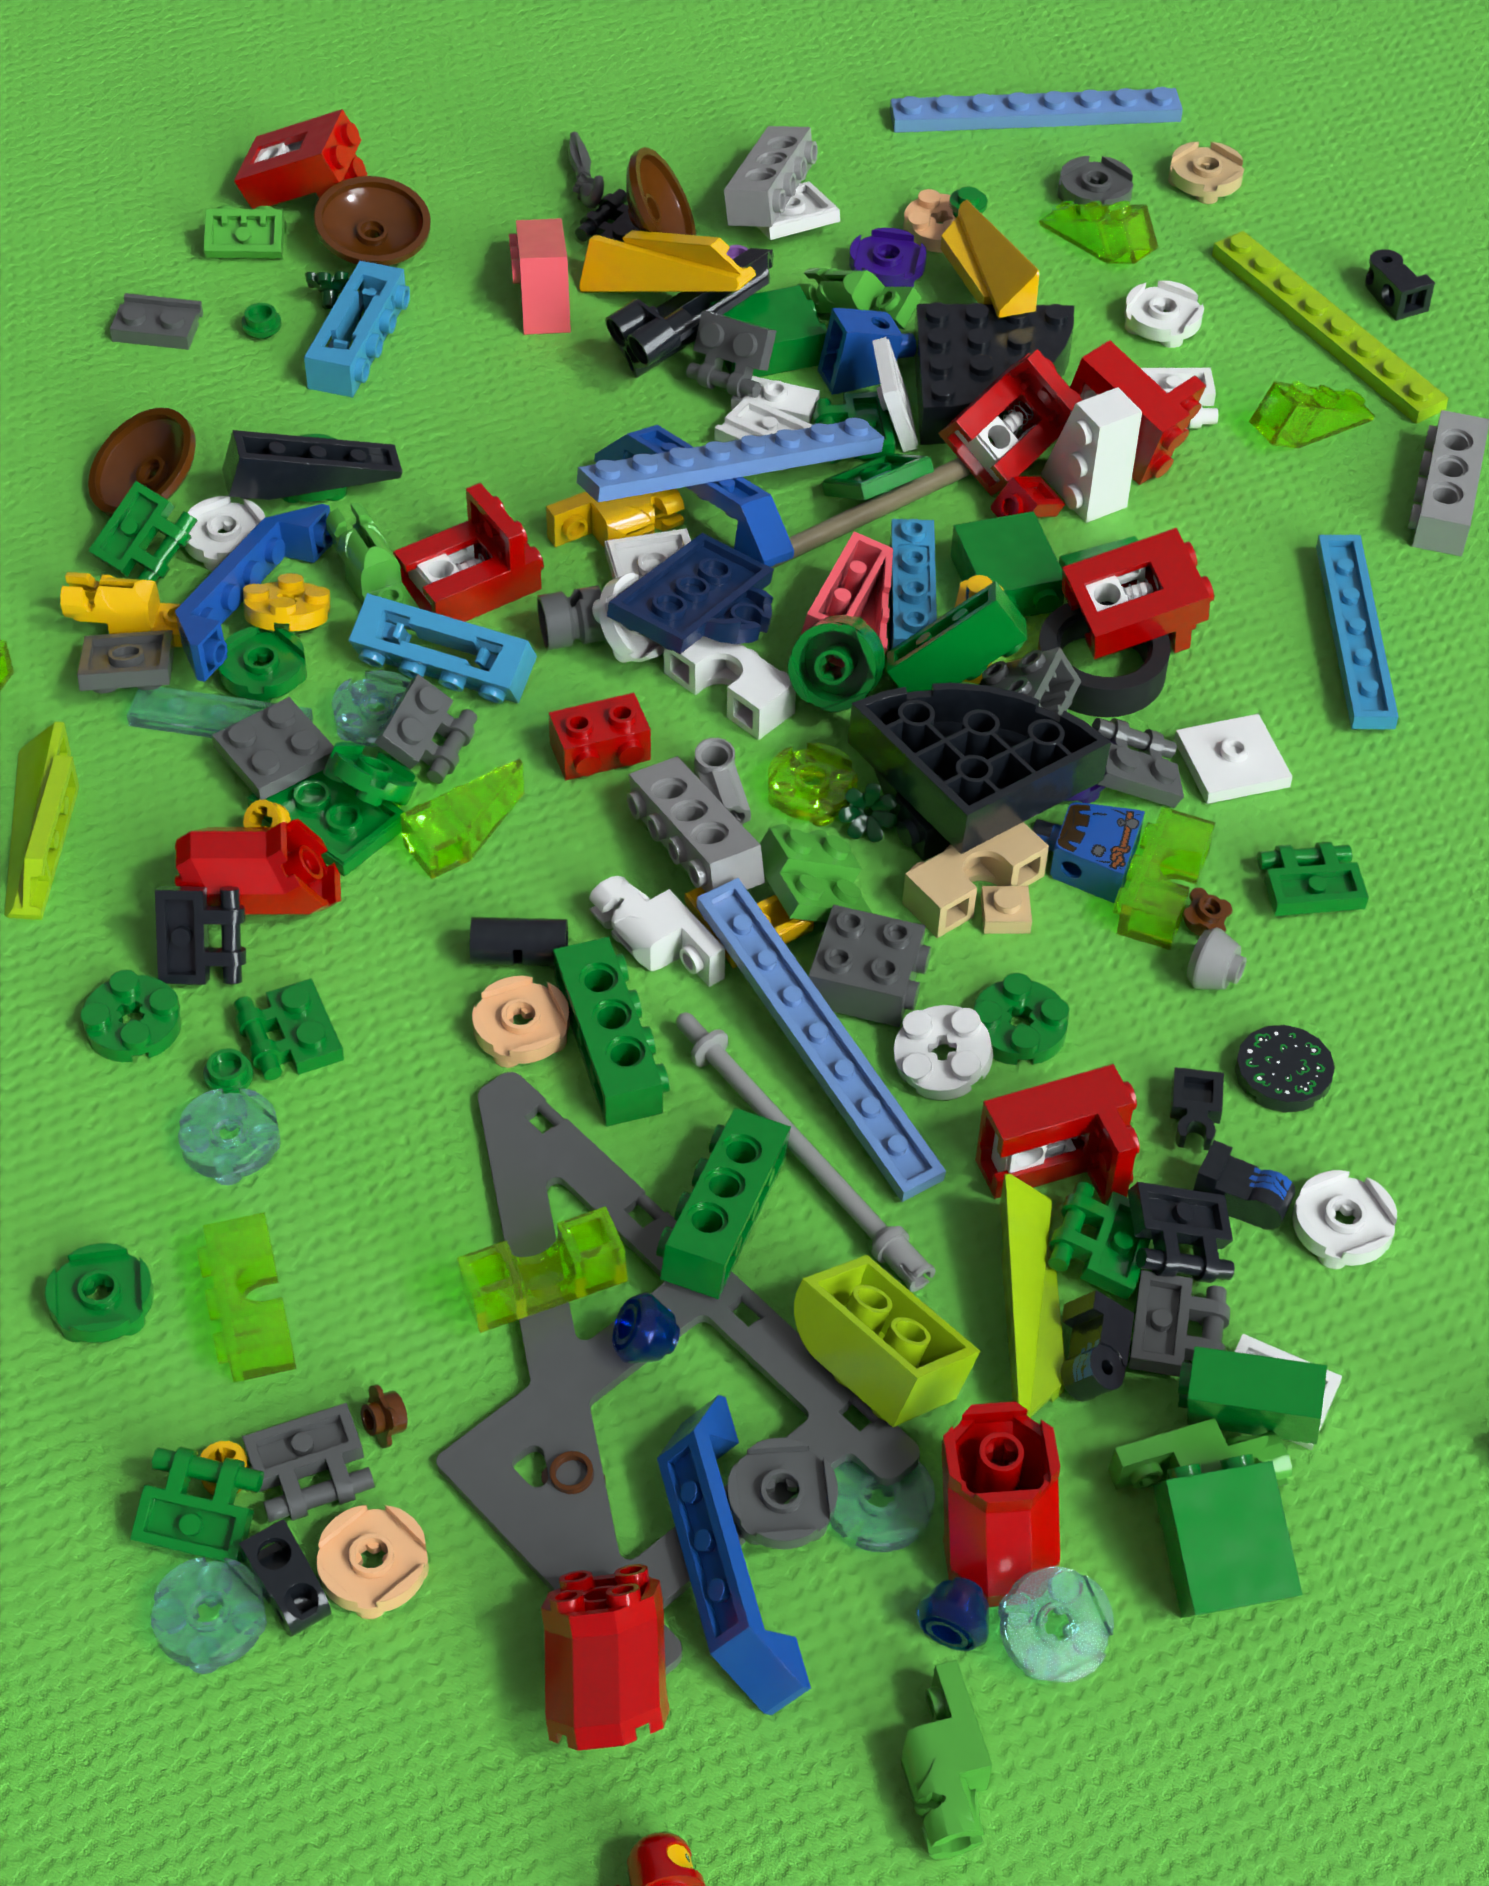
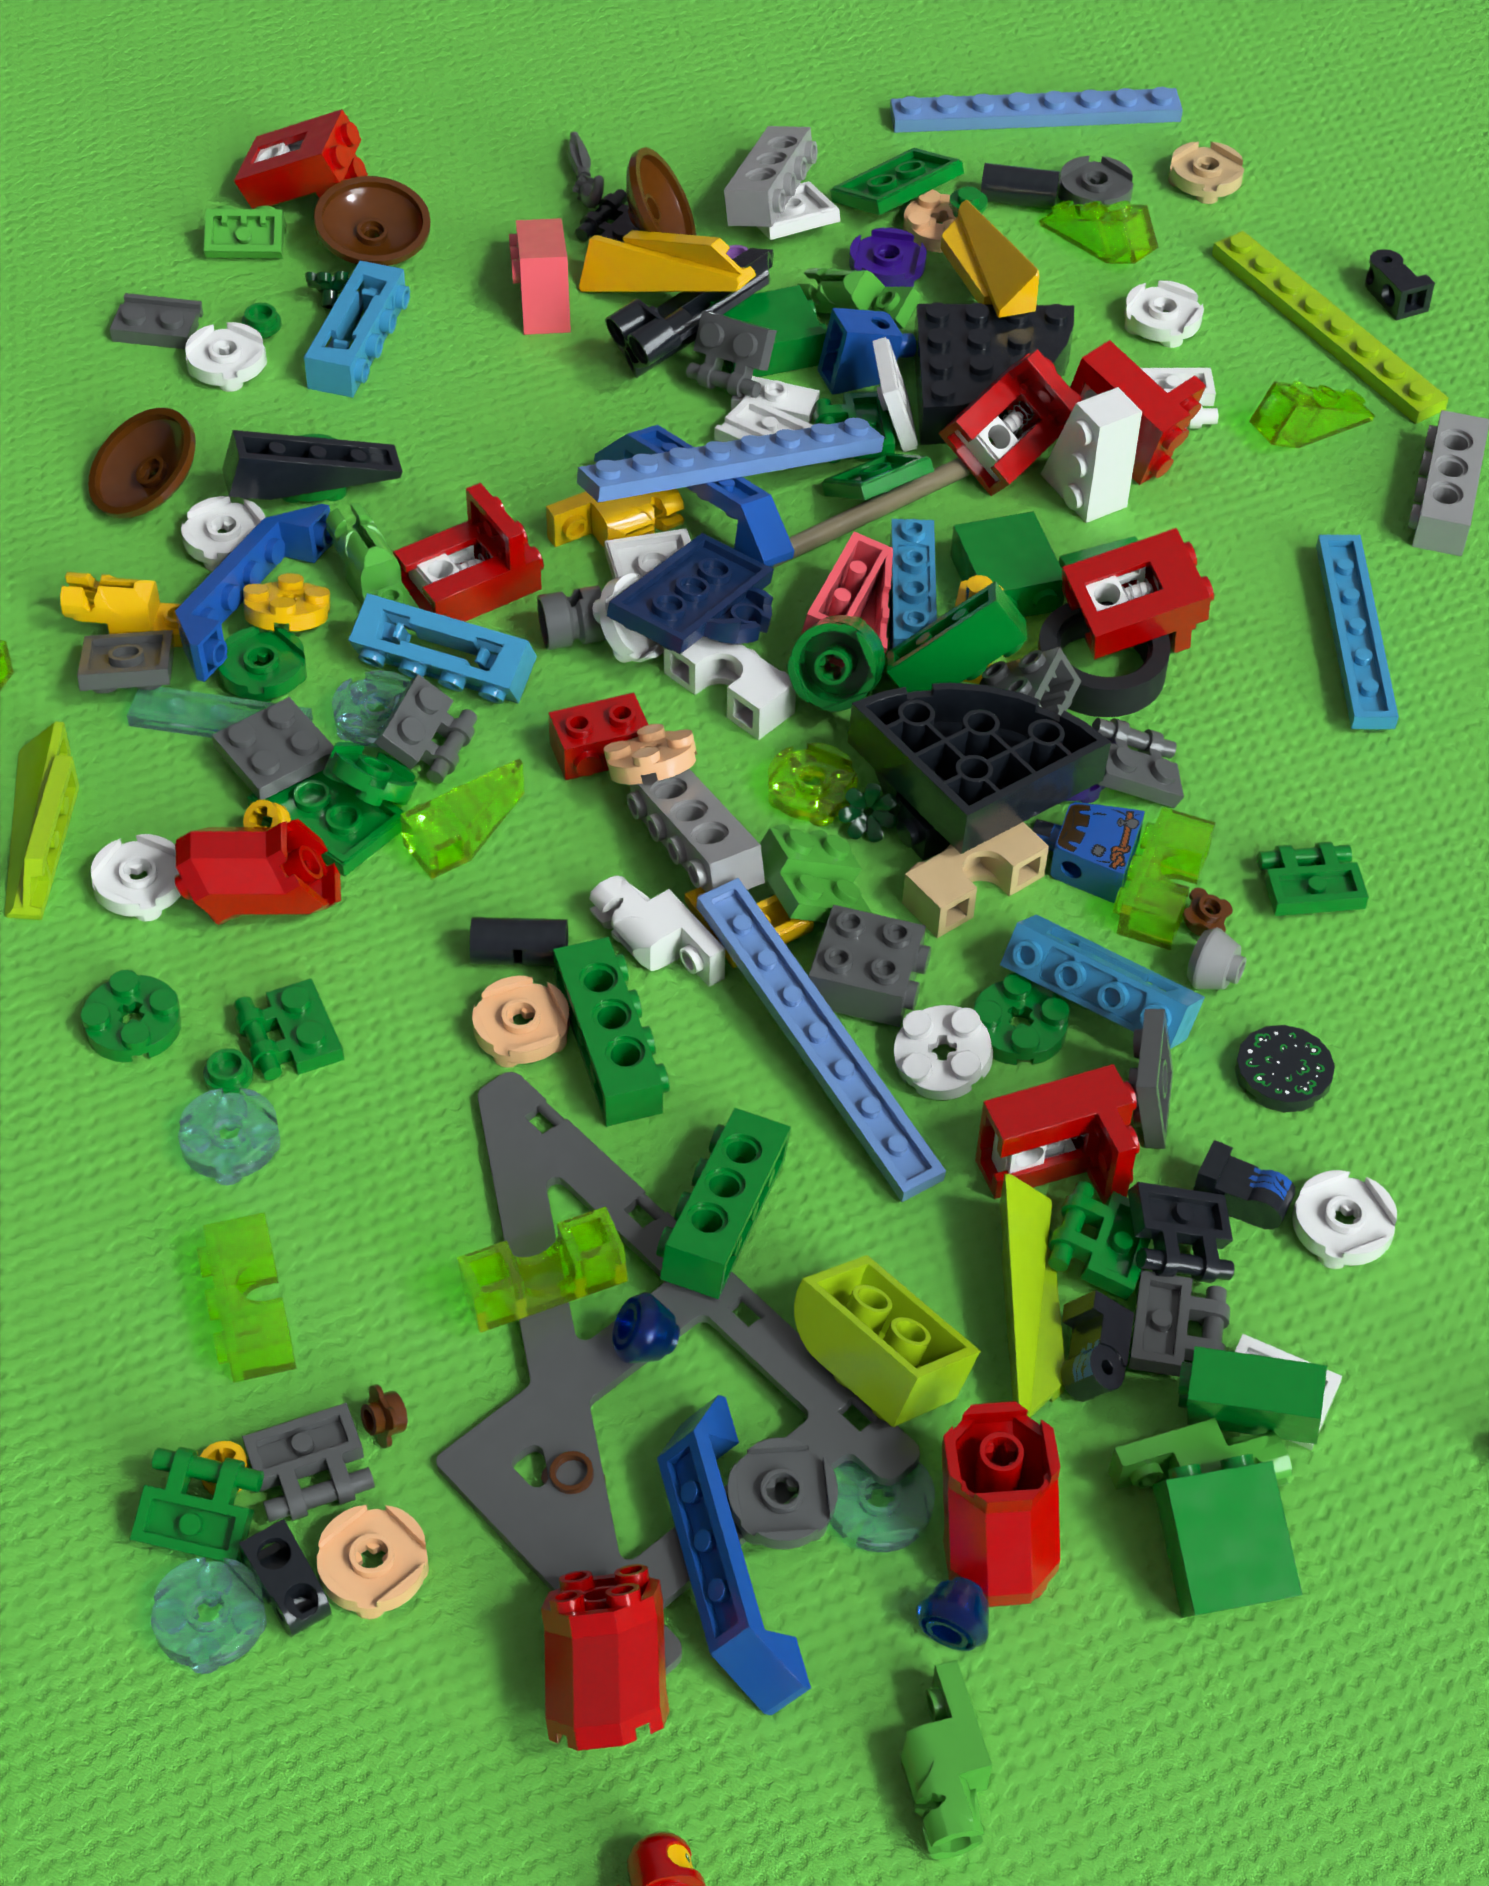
(102, 1319): green plate -> none
(133, 528): green plate -> none
(140, 897): none -> white plate
(184, 936): black plate -> none
(225, 355): none -> white plate
(651, 752): none -> light nougat plate
(717, 771): light grey piece -> none
(889, 1242): light grey bar -> none
(896, 181): none -> green tile
(1006, 910): tan plate -> none
(1020, 185): none -> black pin
(1026, 495): red bracket -> none
(1085, 1636): clear light blue plate -> none
(1098, 978): none -> dark azure brick
(1152, 1078): none -> dark grey plate
(1197, 1103): black plate -> none
(1233, 758): white plate -> none

